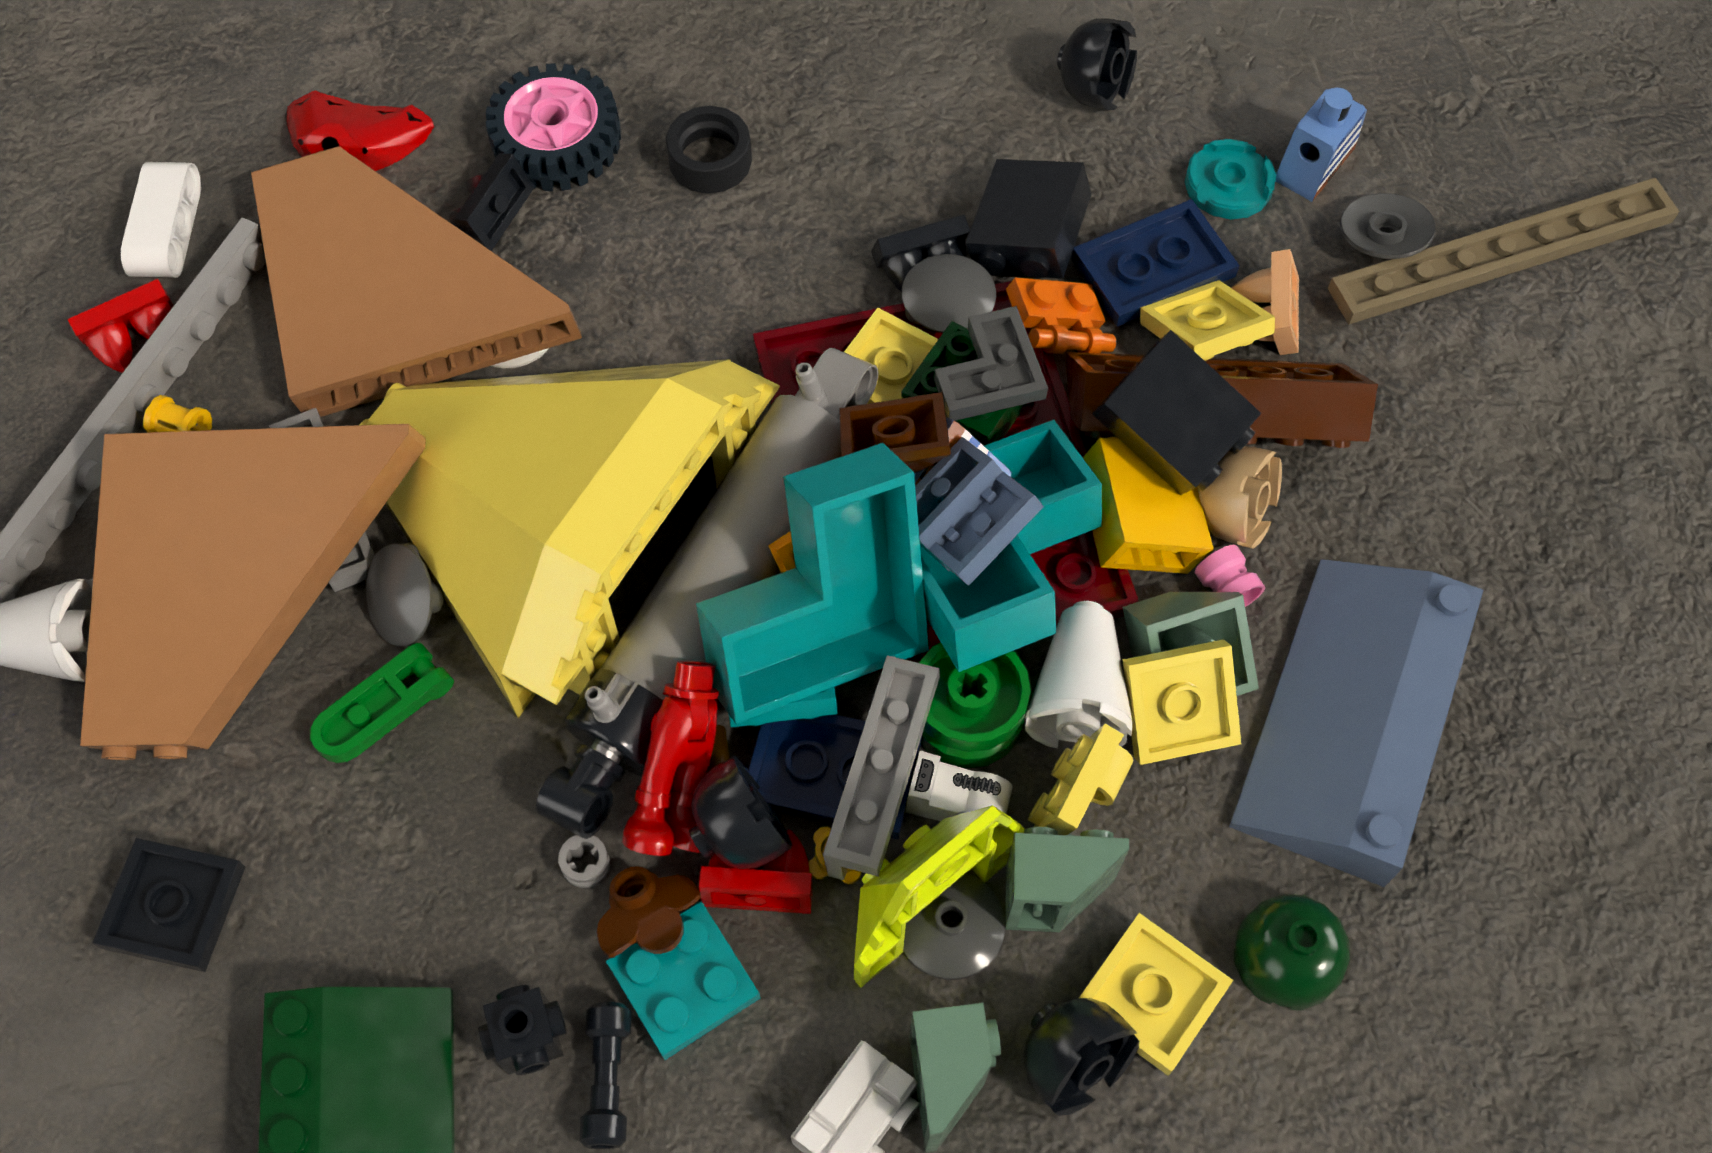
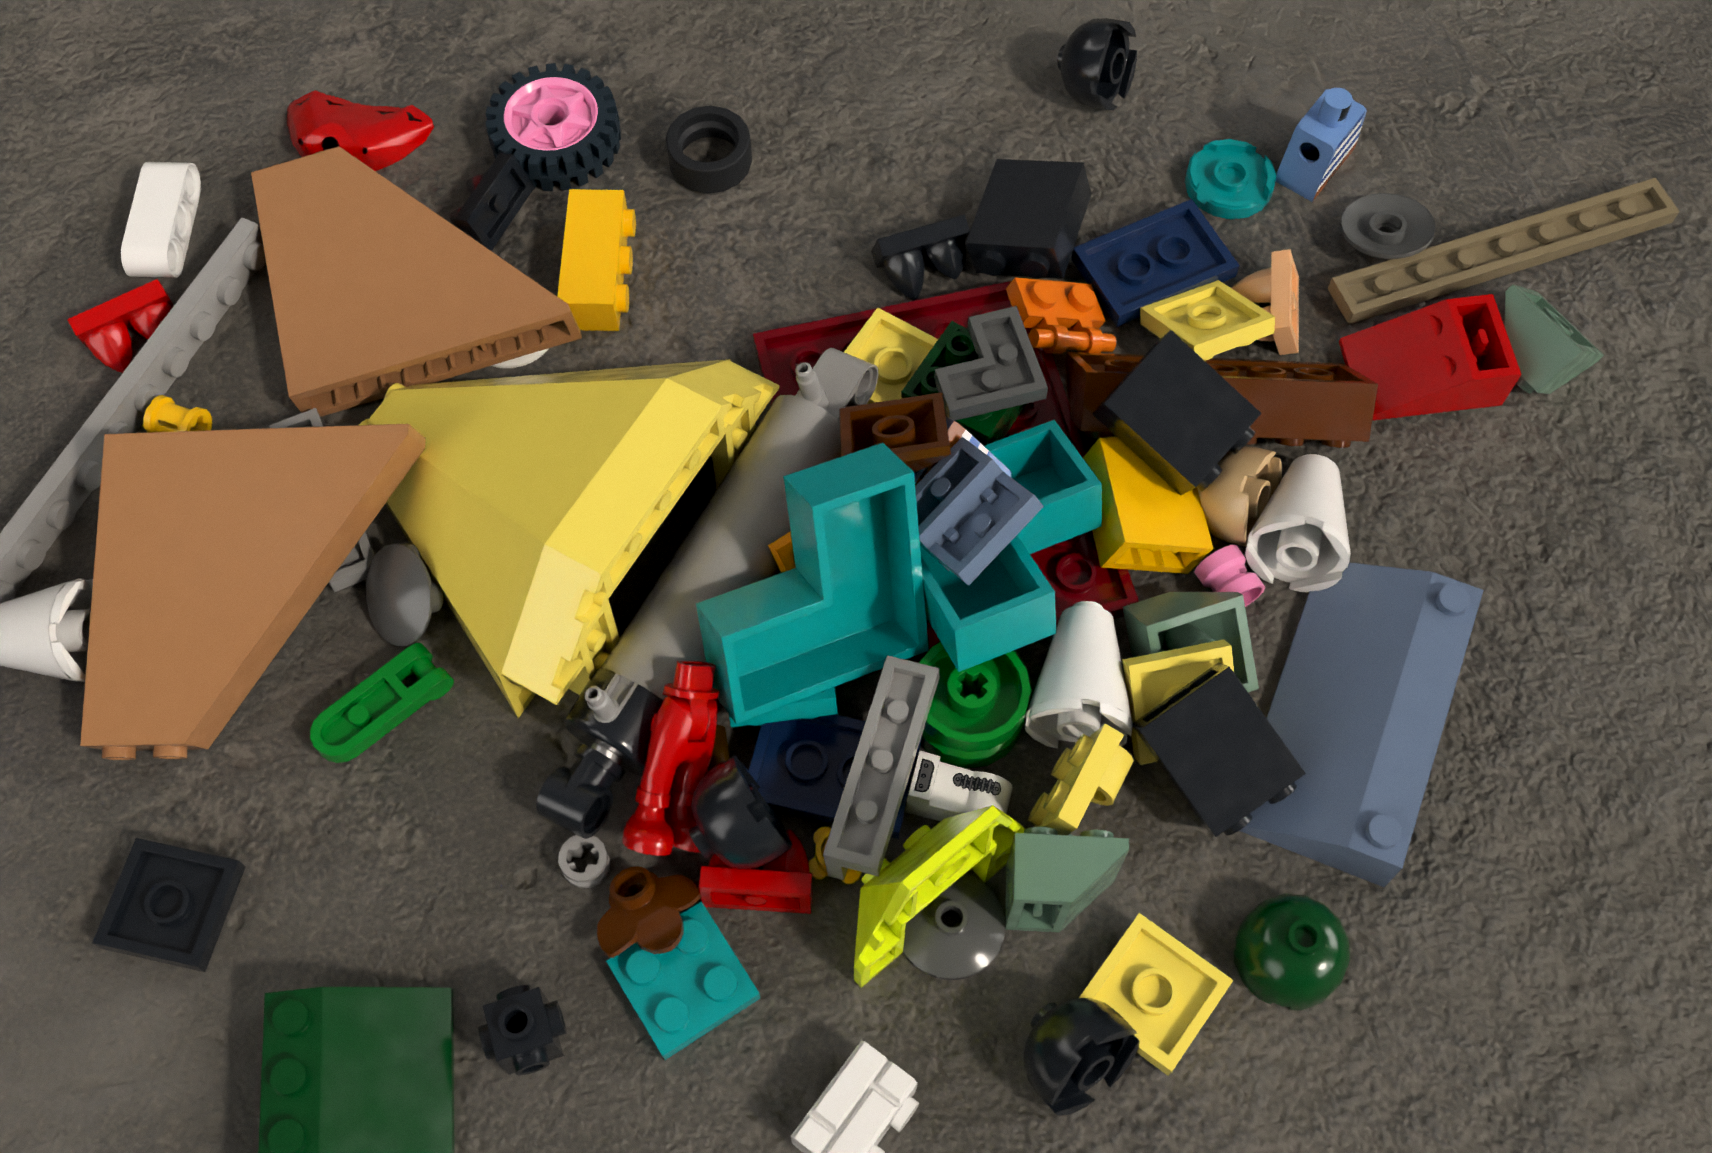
(596, 258): none -> yellow brick
(604, 1124): black piece -> none
(946, 291): dark grey dish -> none
(951, 1064): sand green slope -> none
(1219, 750): none -> black brick
(1302, 528): none -> white cone
(1436, 358): none -> red slope
(1544, 342): none -> sand green slope

